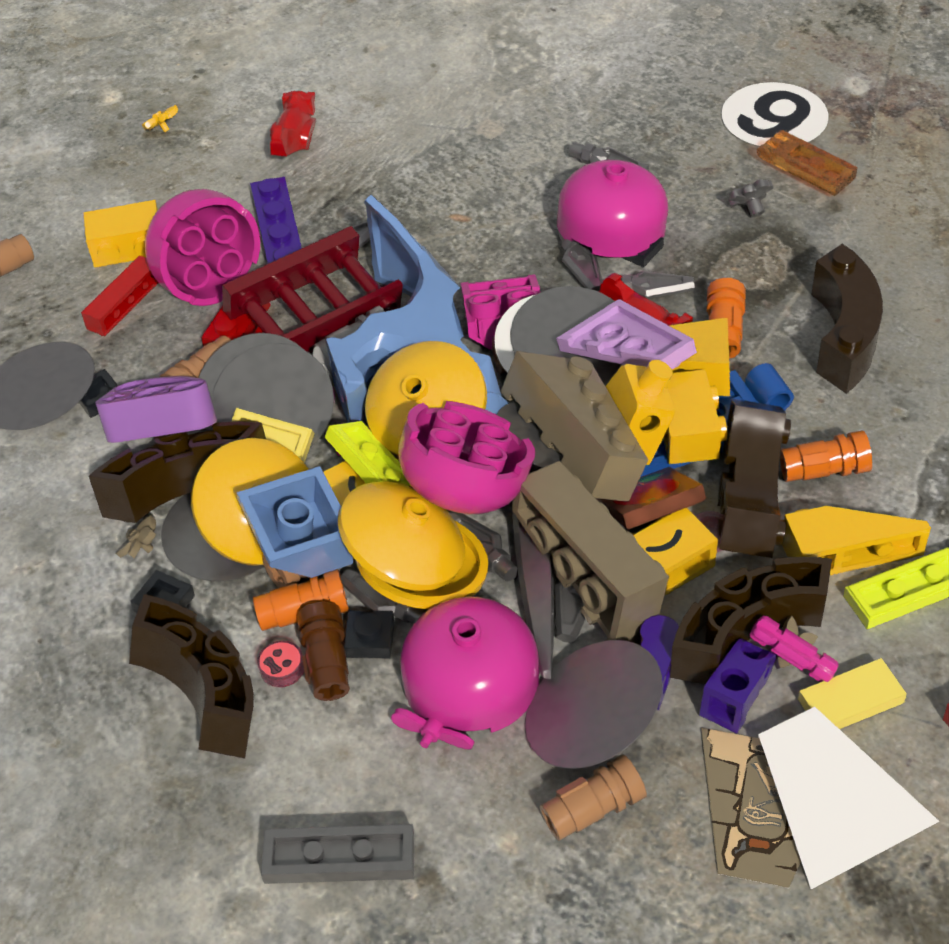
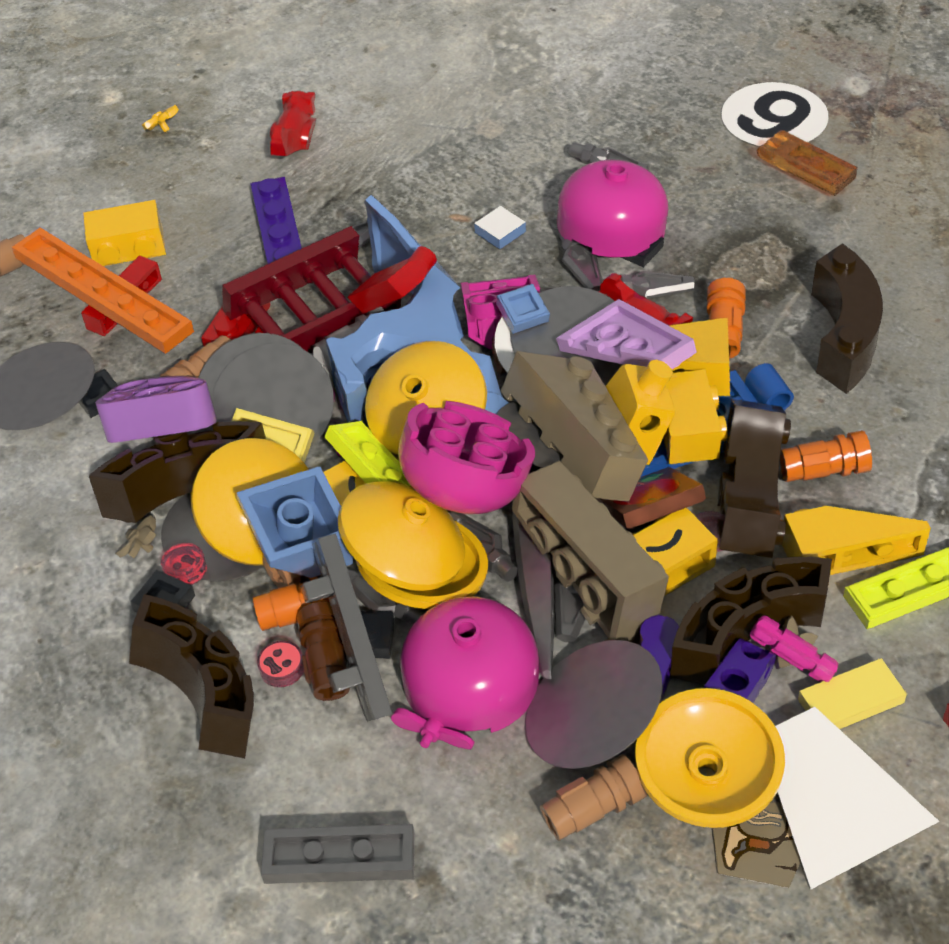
(103, 290): none -> orange plate
(184, 563): none -> clear pink tile
(201, 244): dark pink cylinder -> none
(363, 666): none -> dark grey hinge
(393, 281): none -> red piece
(500, 227): none -> white tile
(522, 308): none -> medium blue tile
(714, 732): none -> yellow dish
(751, 196): flat silver plant -> none

